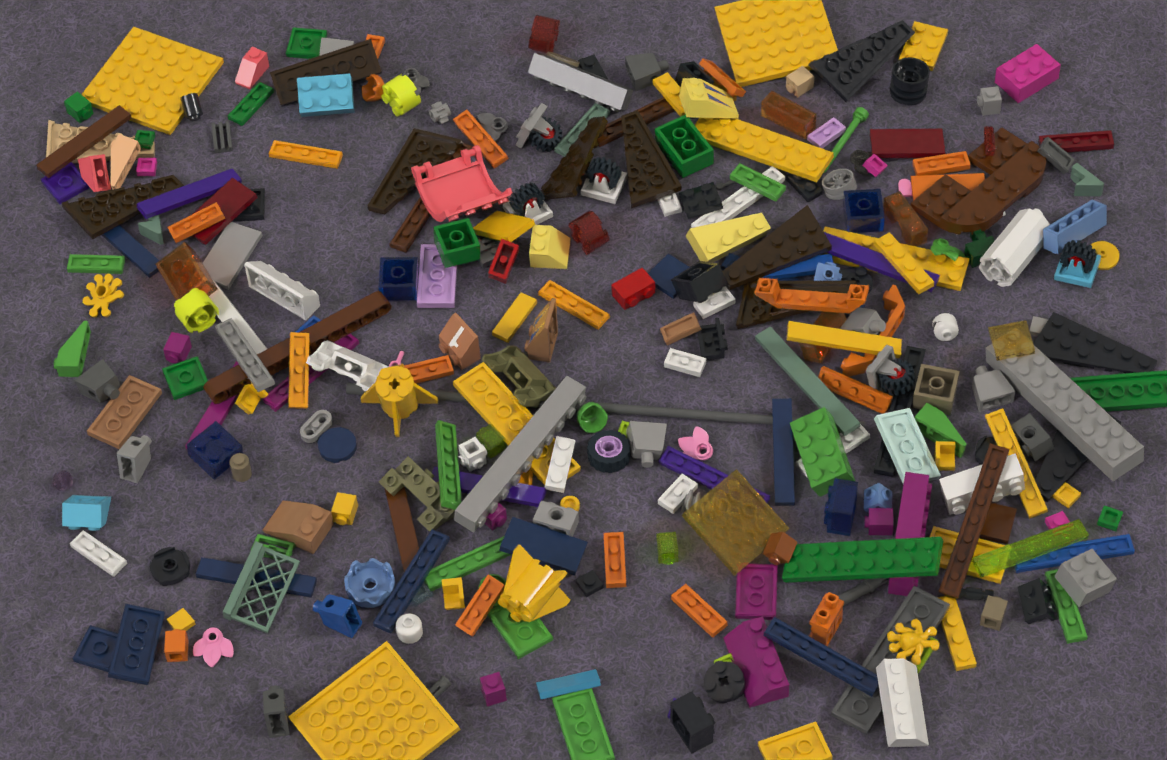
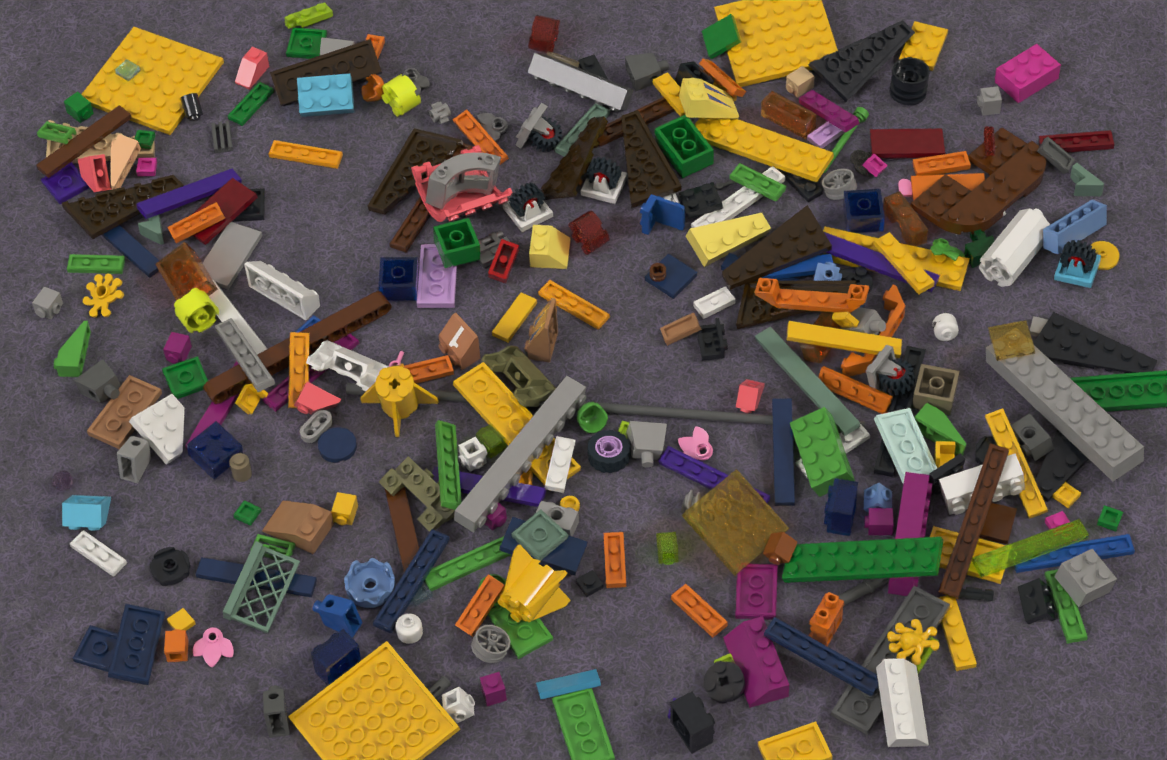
(47, 303): none -> light grey brick
(54, 134): none -> bright green tile
(127, 70): none -> clear light blue tile
(162, 427): none -> white plate
(247, 513): none -> green tile
(308, 16): none -> lime hinge
(314, 399): none -> coral slope
(335, 656): none -> clear blue brick
(453, 593): yellow panel -> none
(458, 704): none -> white brick
(462, 173): none -> light grey window
(488, 648): none -> light grey wheel
(503, 226): yellow tile -> none
(539, 535): none -> sand green tile
(633, 288): red brick -> none
(656, 267): none -> reddish brown bush
(661, 211): none -> blue bracket
(675, 494): white plate -> none
(685, 362): white plate -> none
(699, 281): black brick -> none
(721, 36): none -> green tile
(749, 395): none -> coral slope
(829, 111): none -> magenta plate
(845, 319): none -> yellow tile
(949, 468): none -> black plate
(991, 389): light grey torso -> none
(993, 612): dark tan brick -> none

